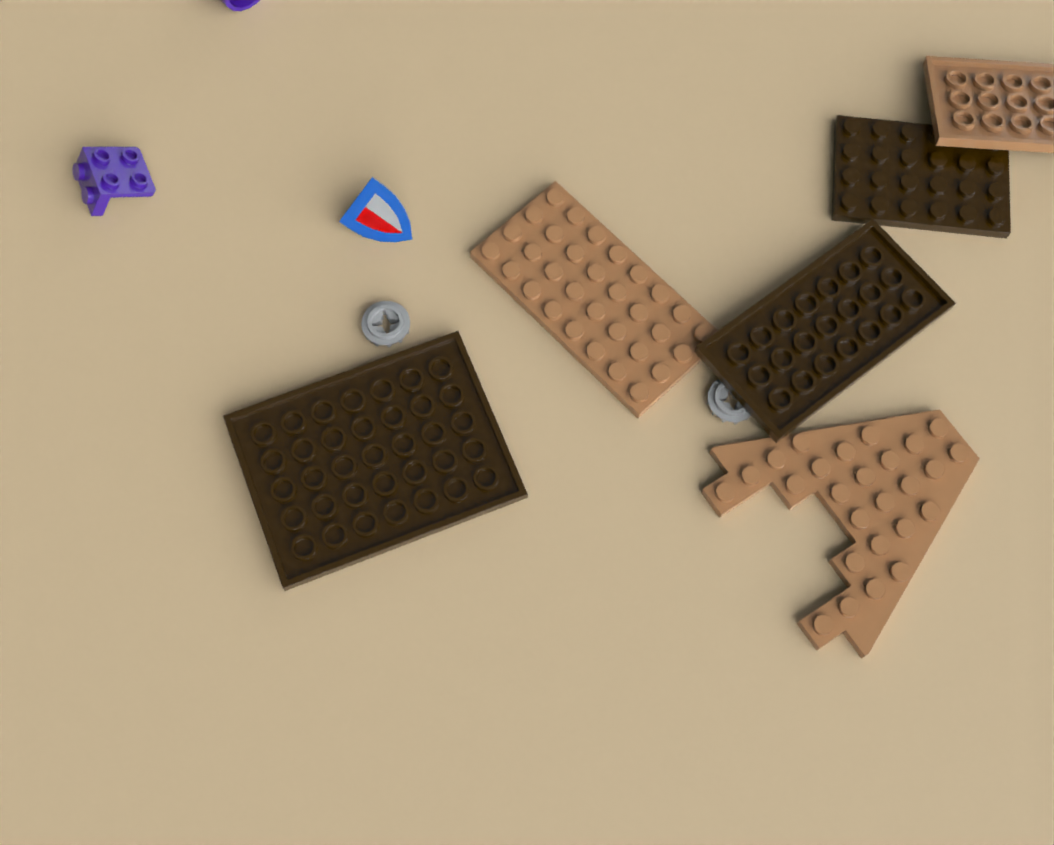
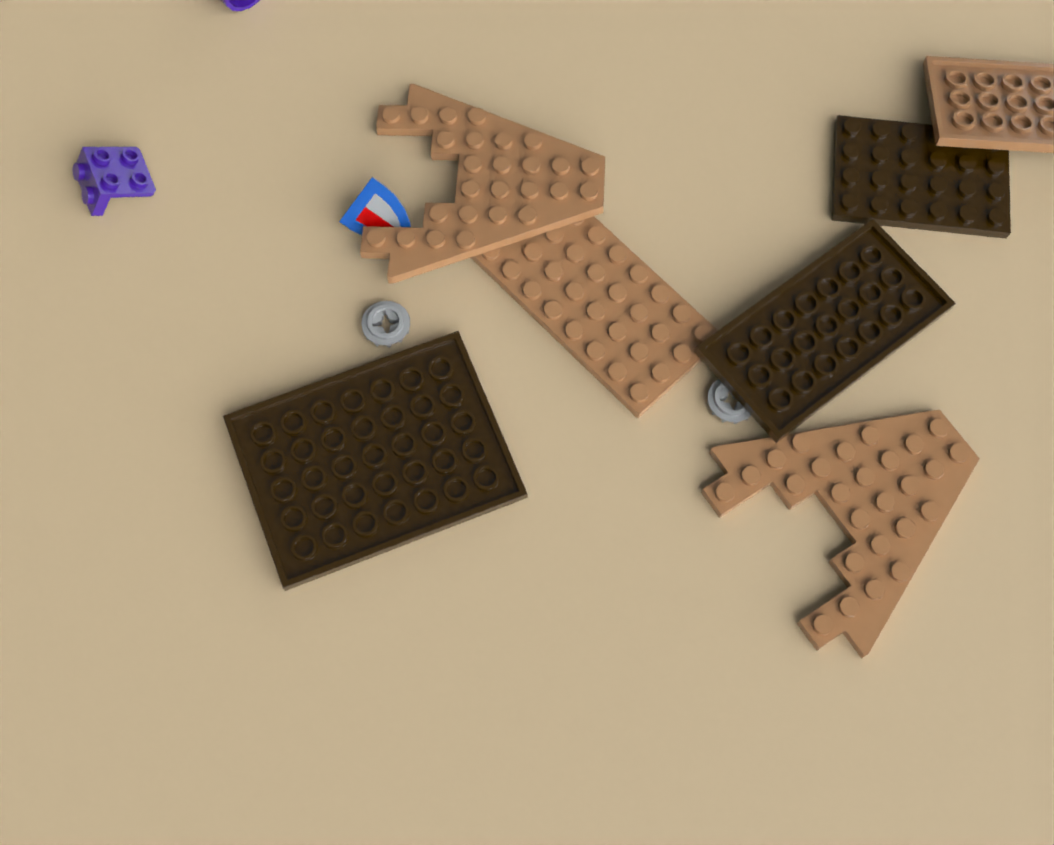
(506, 187): none -> medium nougat wing

